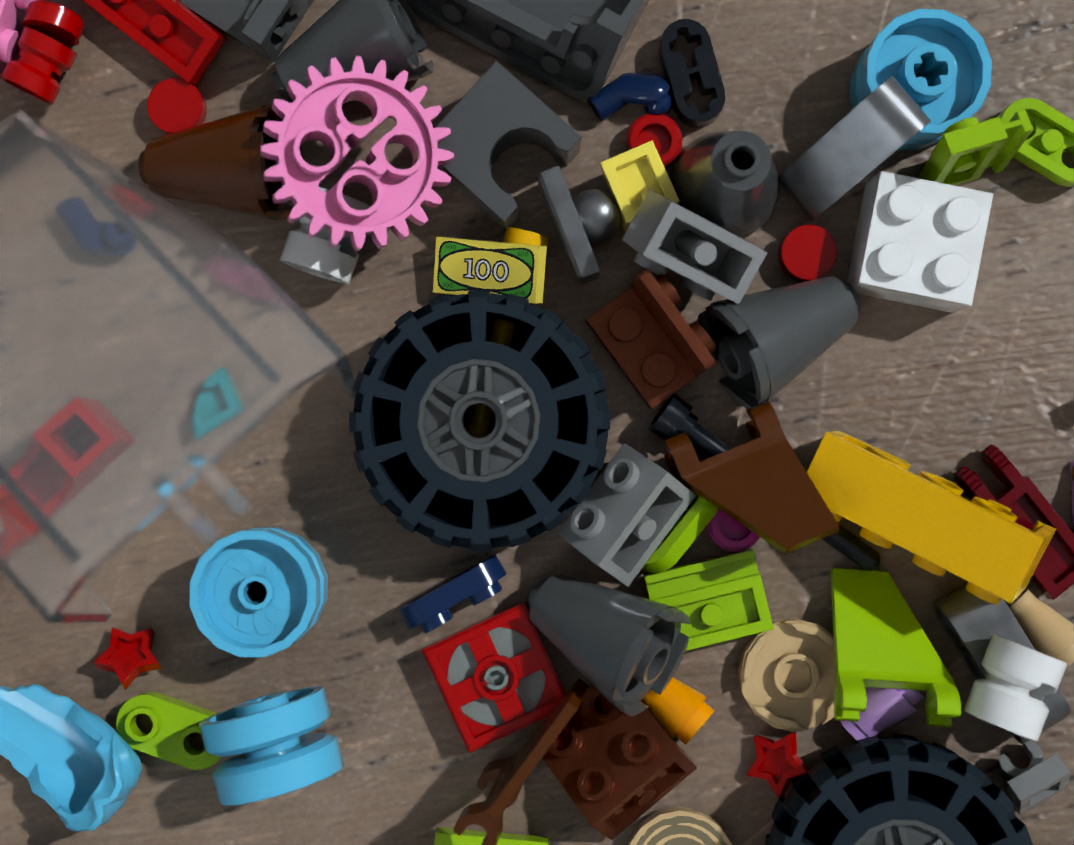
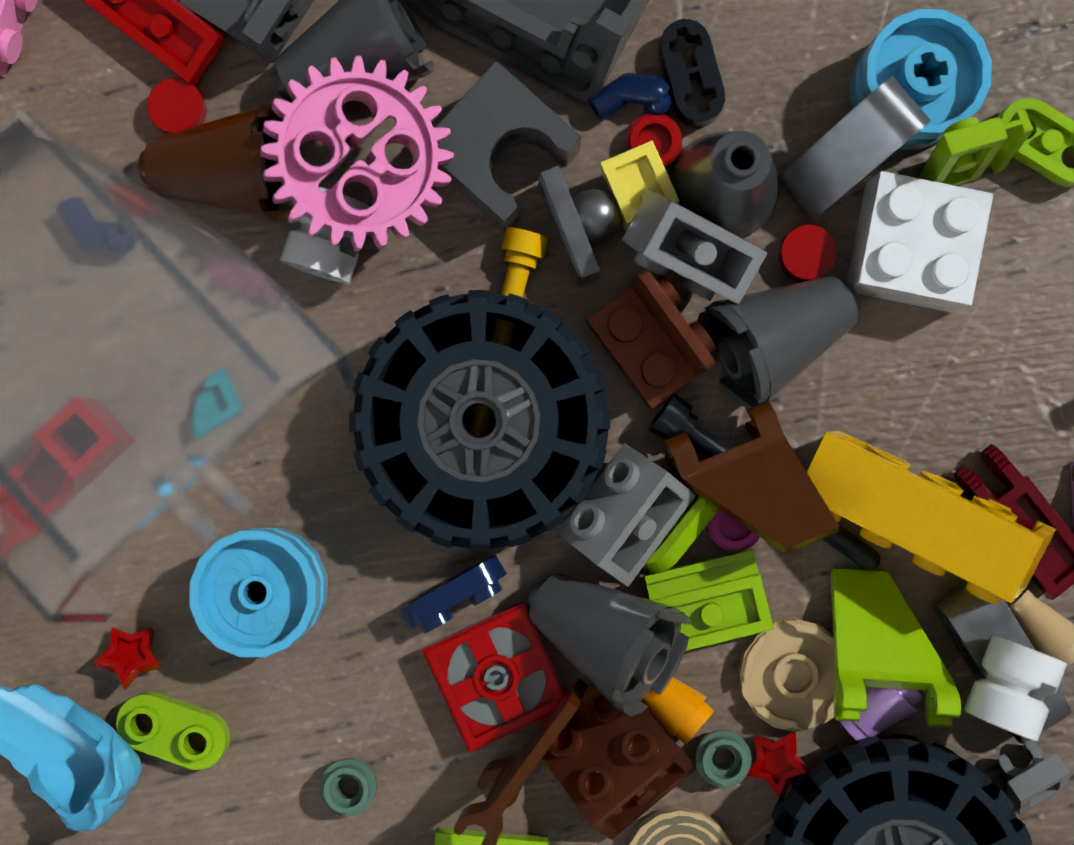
(39, 65): red wheel -> none
(54, 21): red tile -> none
(271, 745): medium azure wheel -> none
(343, 803): none -> sand green plate
(490, 266): light yellow tile -> none
(723, 775): none -> sand green plate

